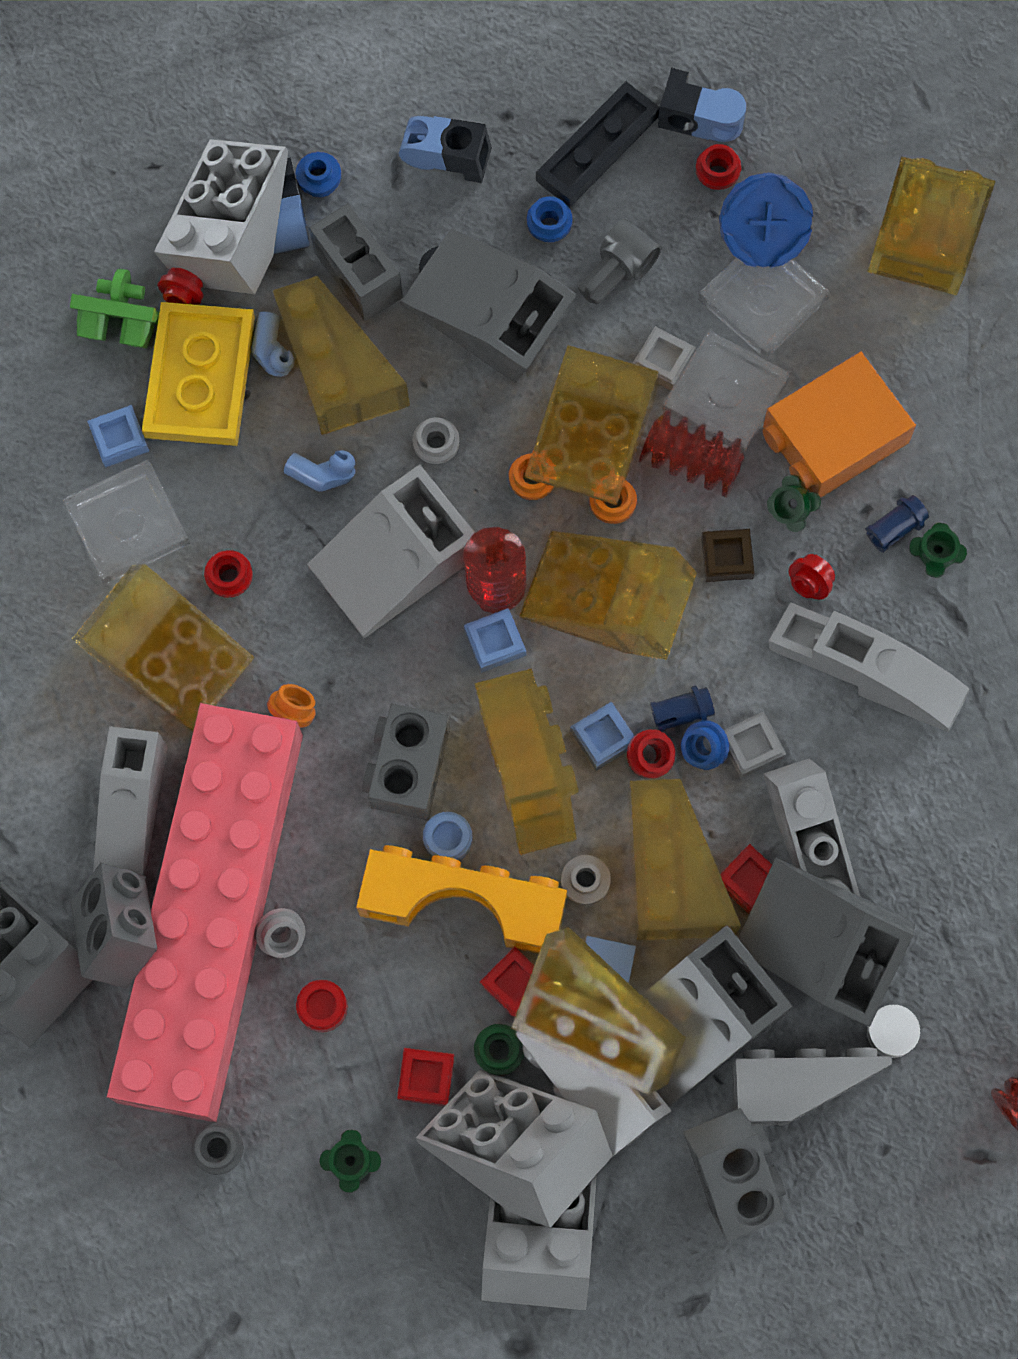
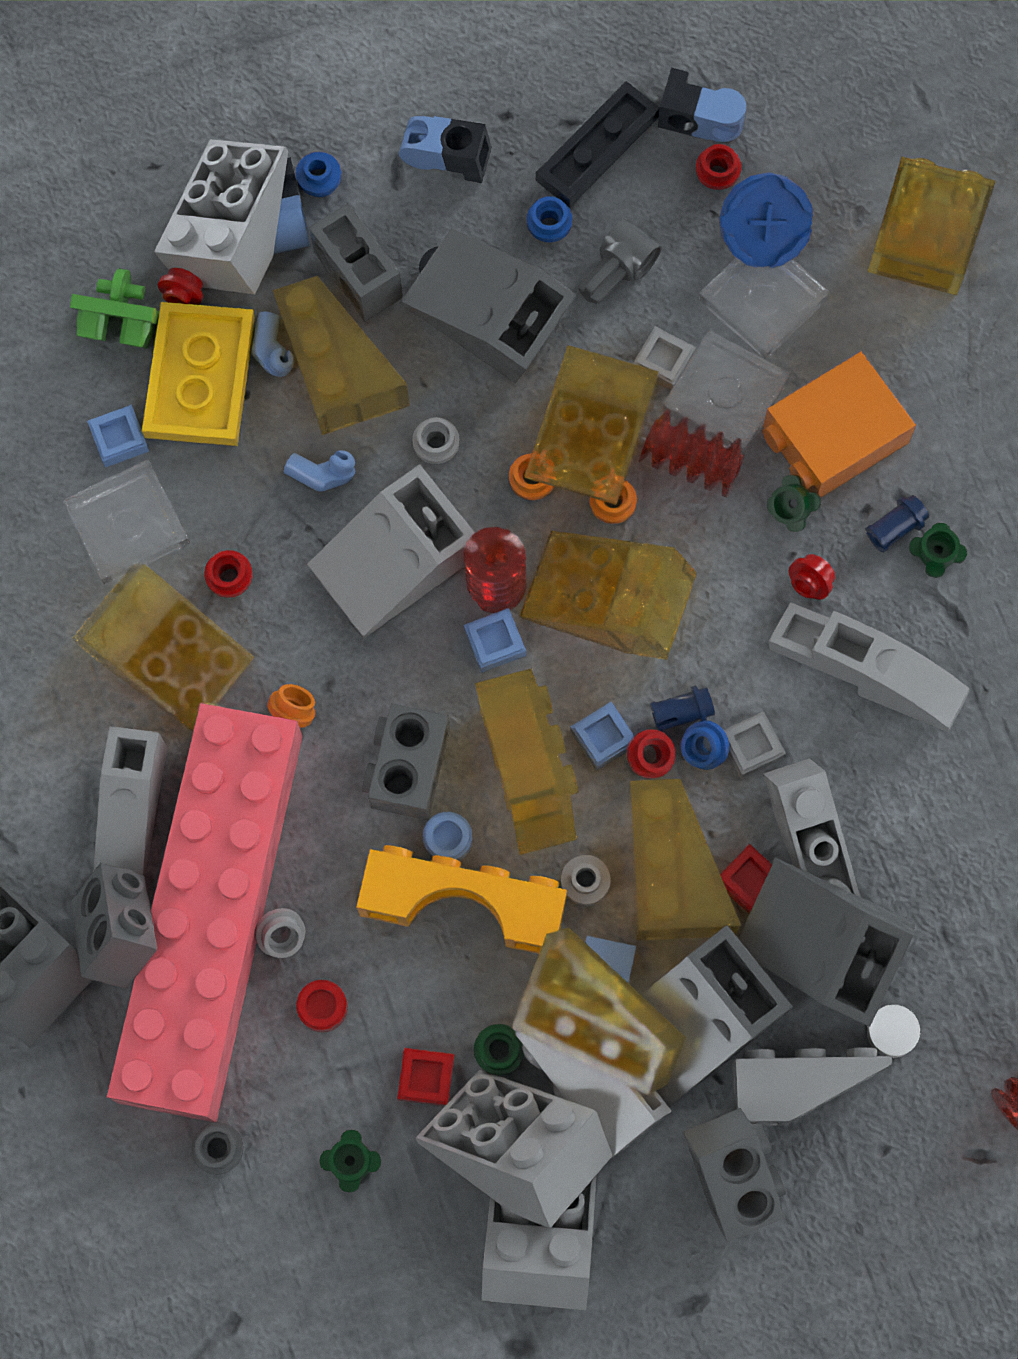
(509, 980): red tile -> none
(727, 555): dark brown tile -> none

